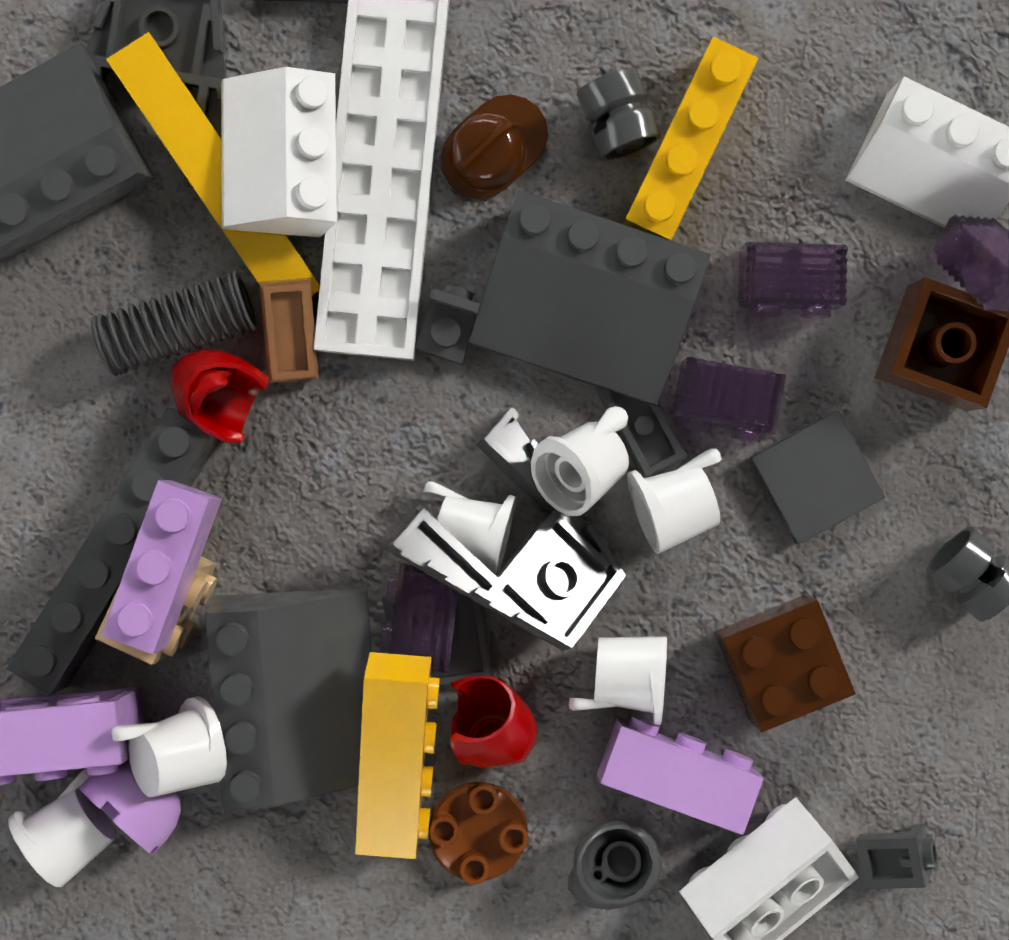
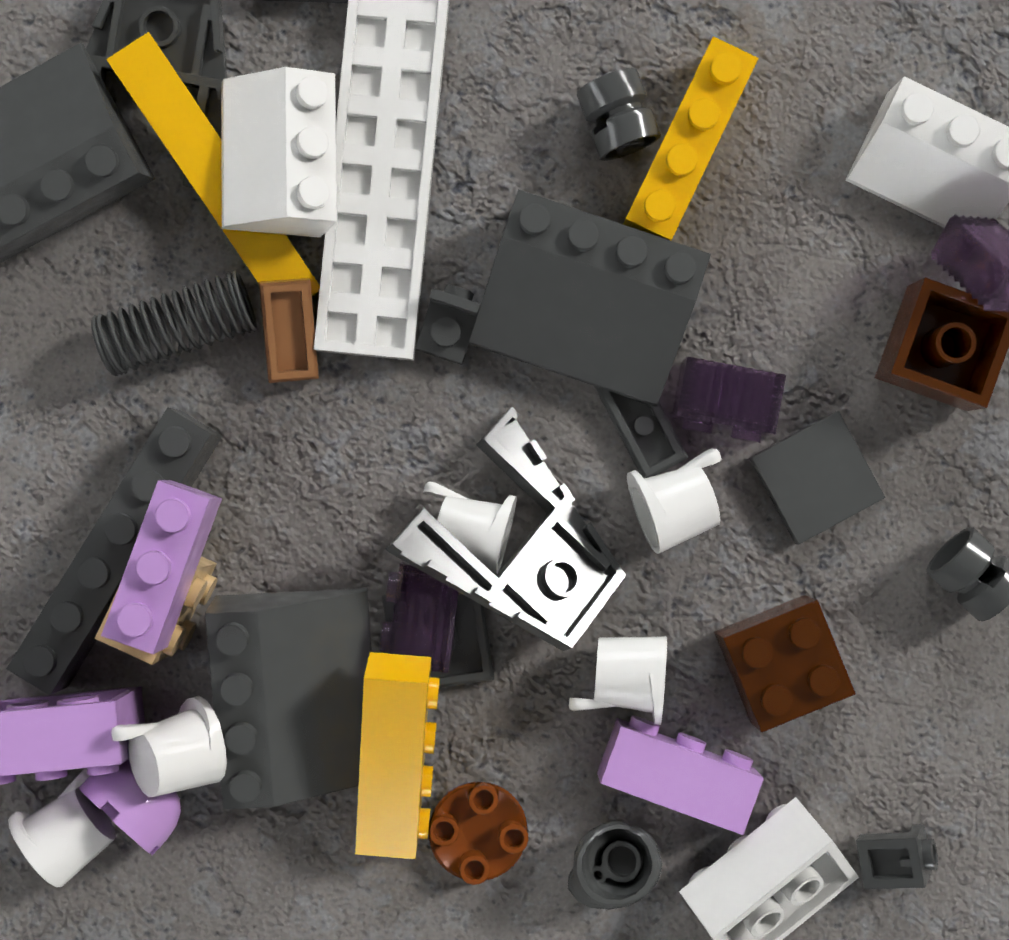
(216, 391): red piece -> none
(491, 724): red piece -> none
(494, 146): reddish brown piece -> none
(582, 464): white hat -> none
(792, 278): clear purple brick -> none

